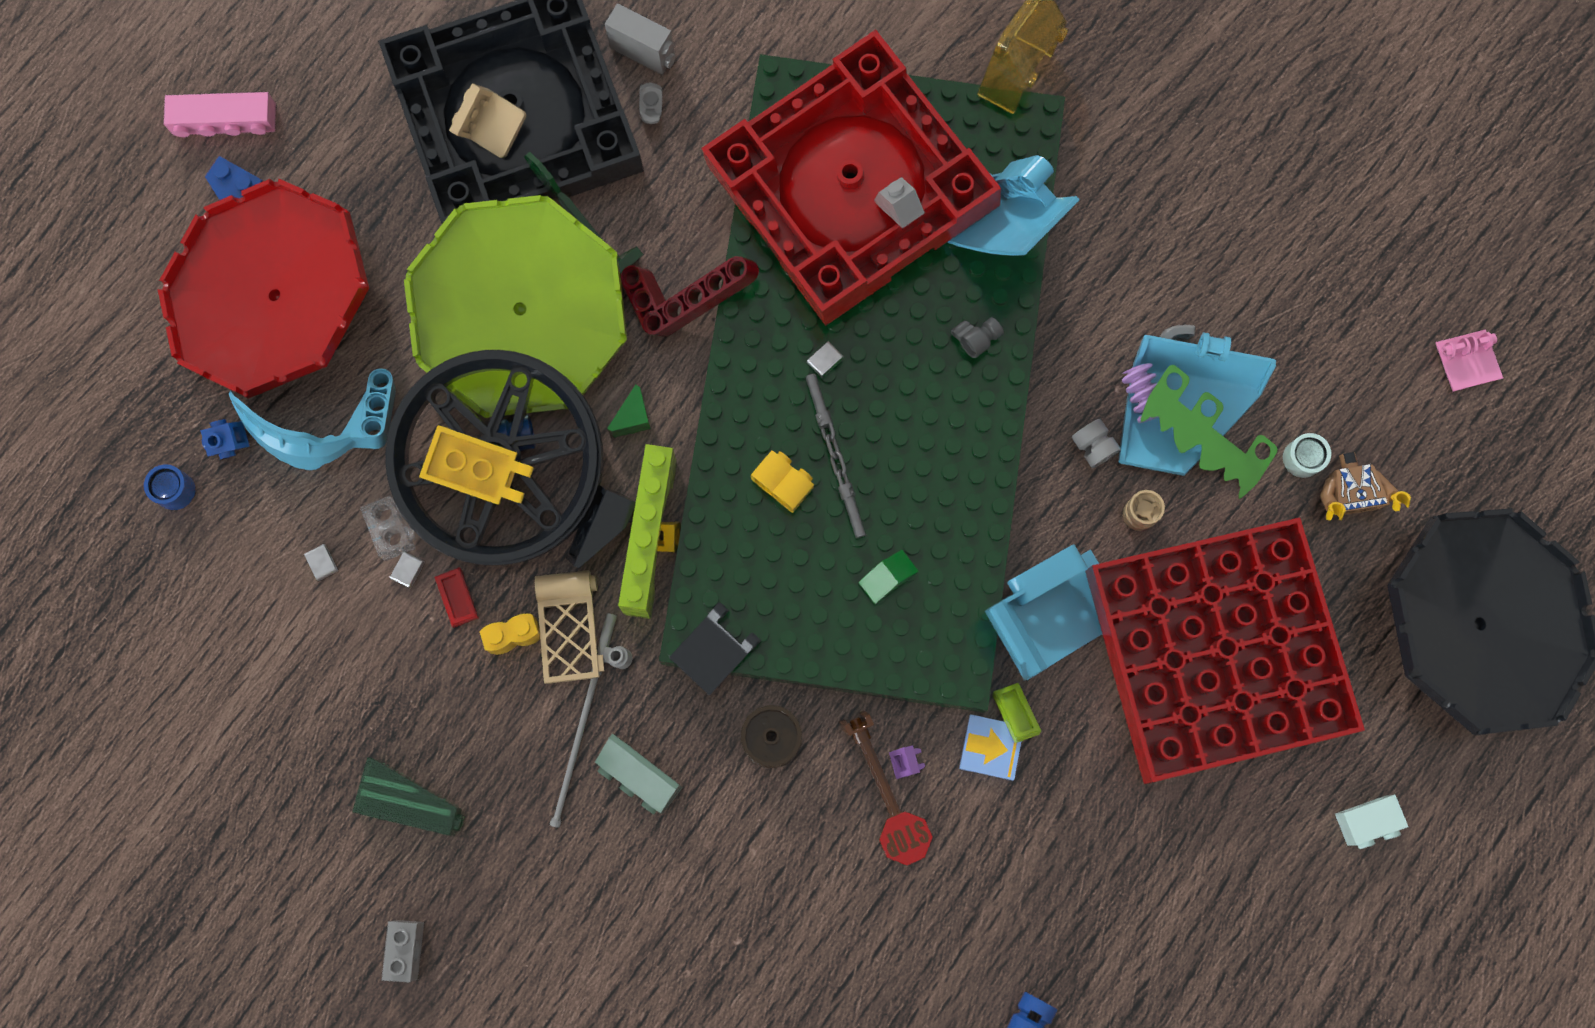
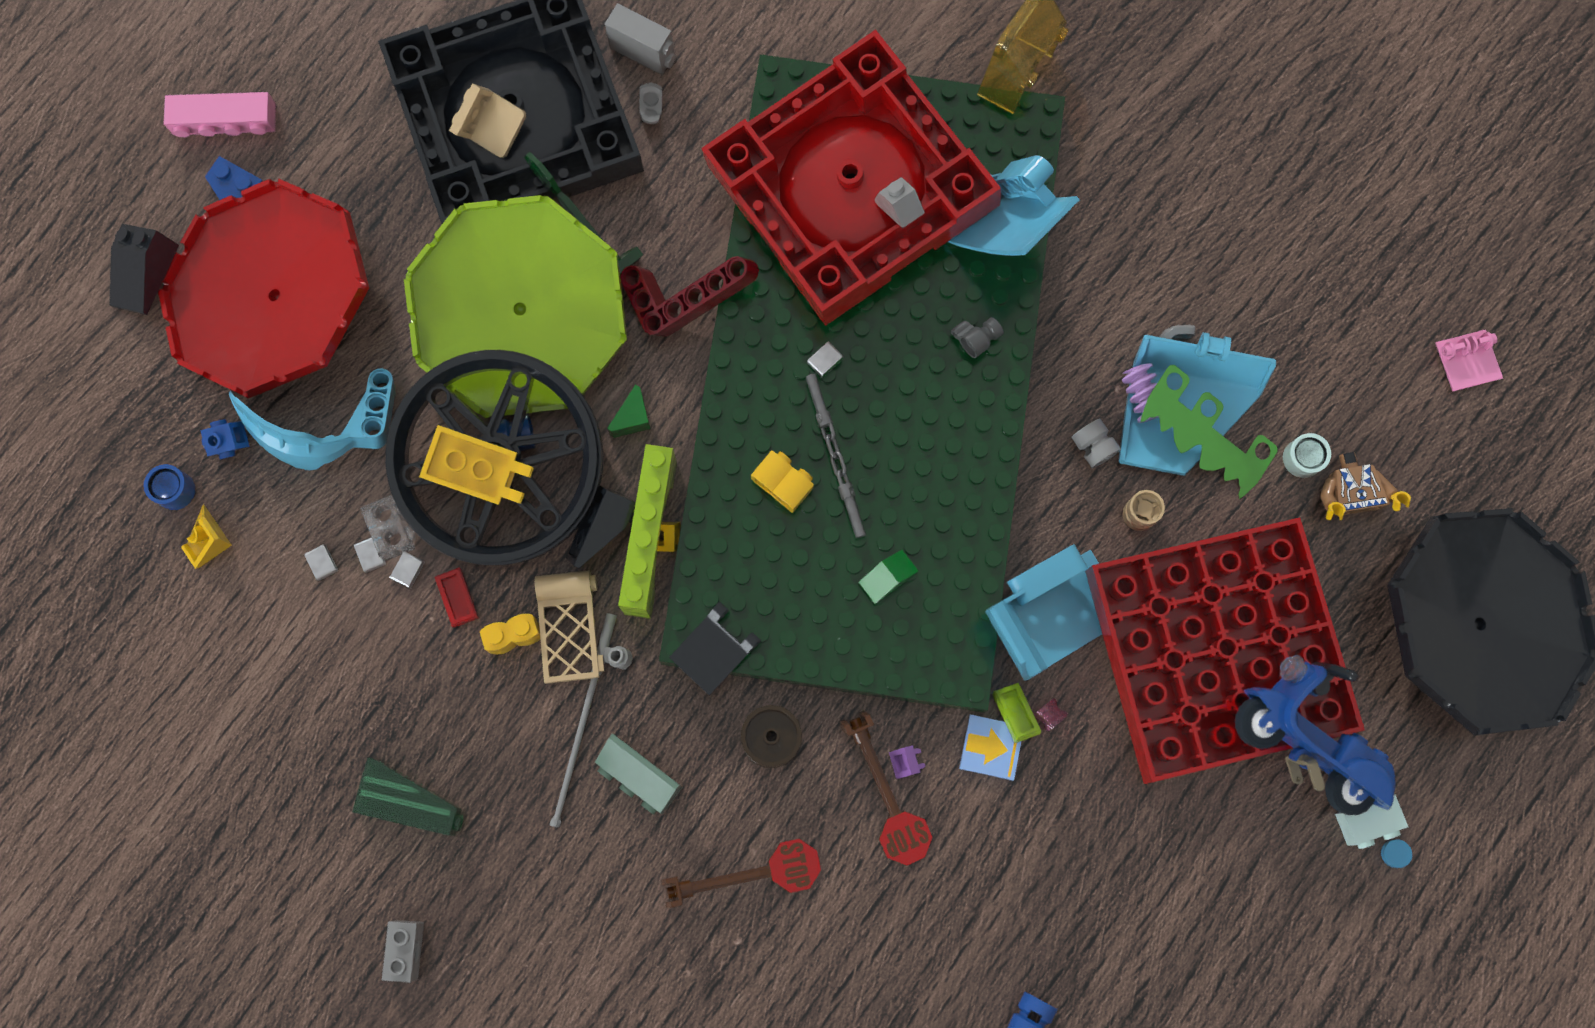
(138, 267): none -> black slope
(205, 540): none -> yellow slope
(368, 555): none -> flat silver piece
(791, 866): none -> reddish brown piece
(1050, 715): none -> clear pink wheel
(1355, 771): none -> blue piece
(1396, 853): none -> dark azure tile

